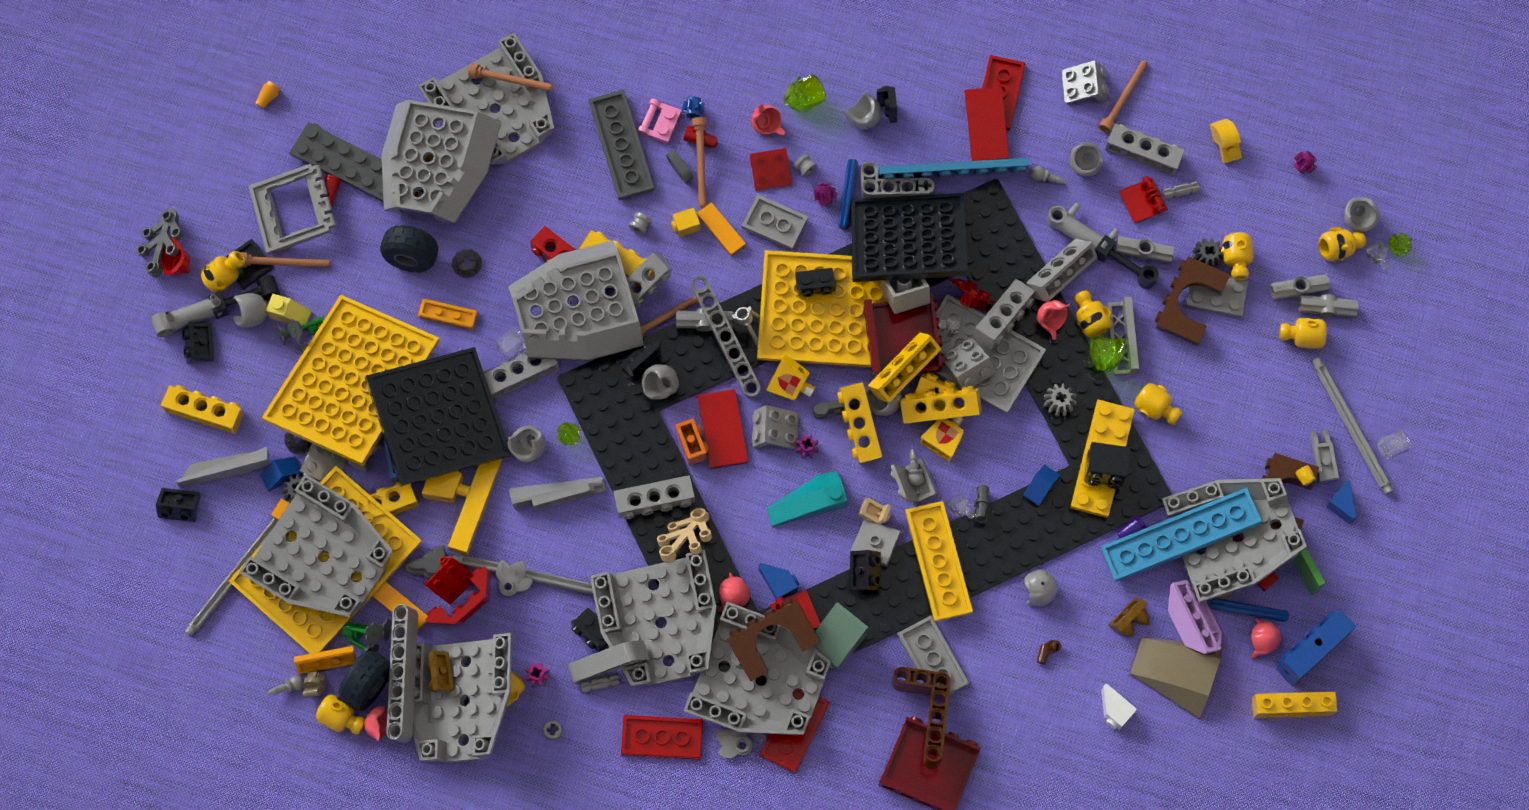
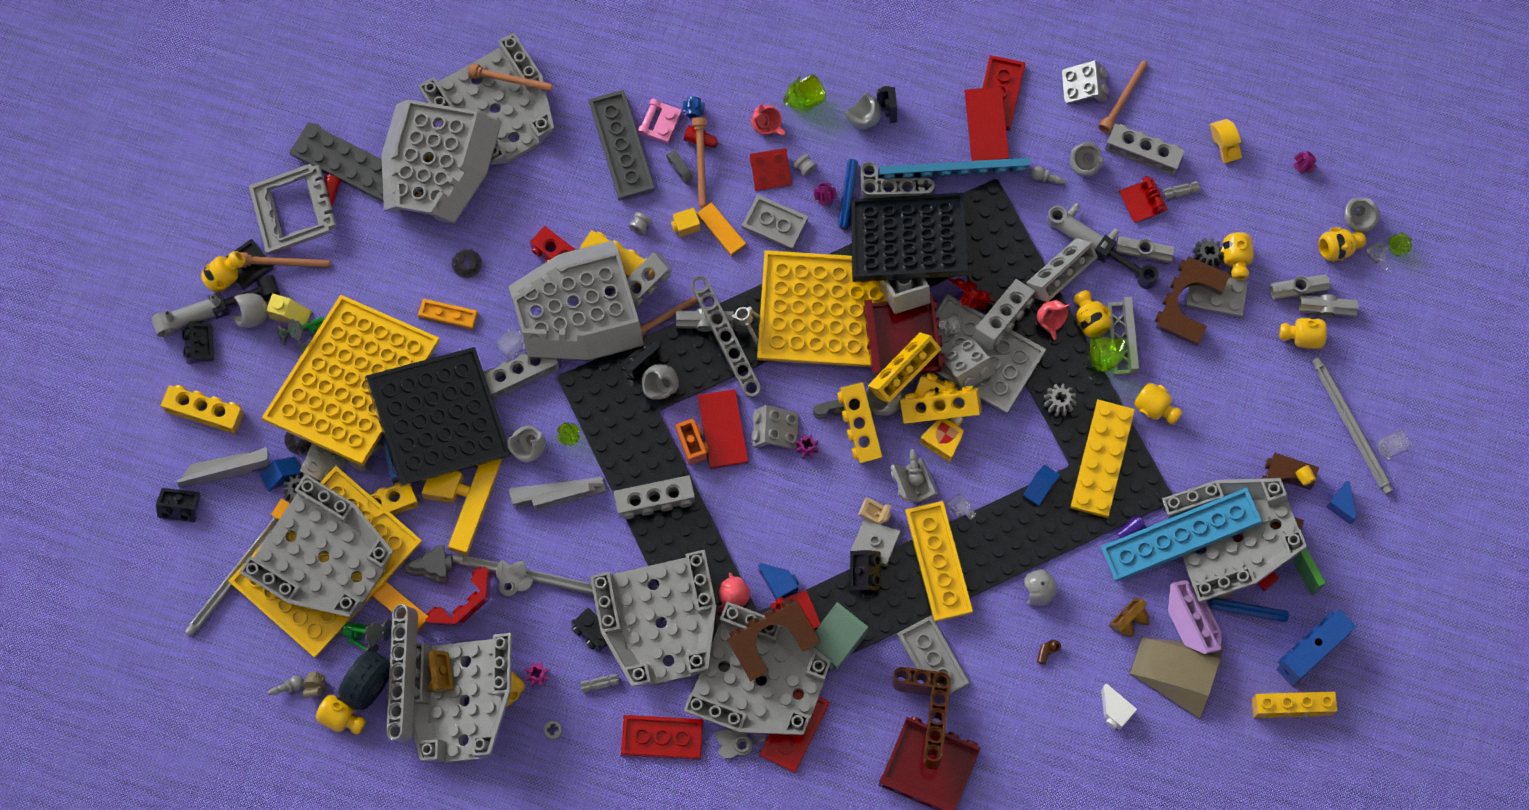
(168, 220): dark grey plant -> none
(175, 265): red piece -> none
(268, 93): light orange cone -> none
(325, 660): light orange tile -> none
(376, 722): coral hair -> none
(409, 248): black wheel -> none
(450, 580): red hinge -> none
(608, 660): light grey beam -> none
(698, 518): tan plant -> none
(790, 380): yellow torso -> none
(813, 498): teal wedge -> none
(815, 282): black bracket -> none
(982, 504): dark grey pin -> none
(1106, 465): black piece -> none
(1265, 638): coral hair -> none
(1324, 457): light grey hinge -> none

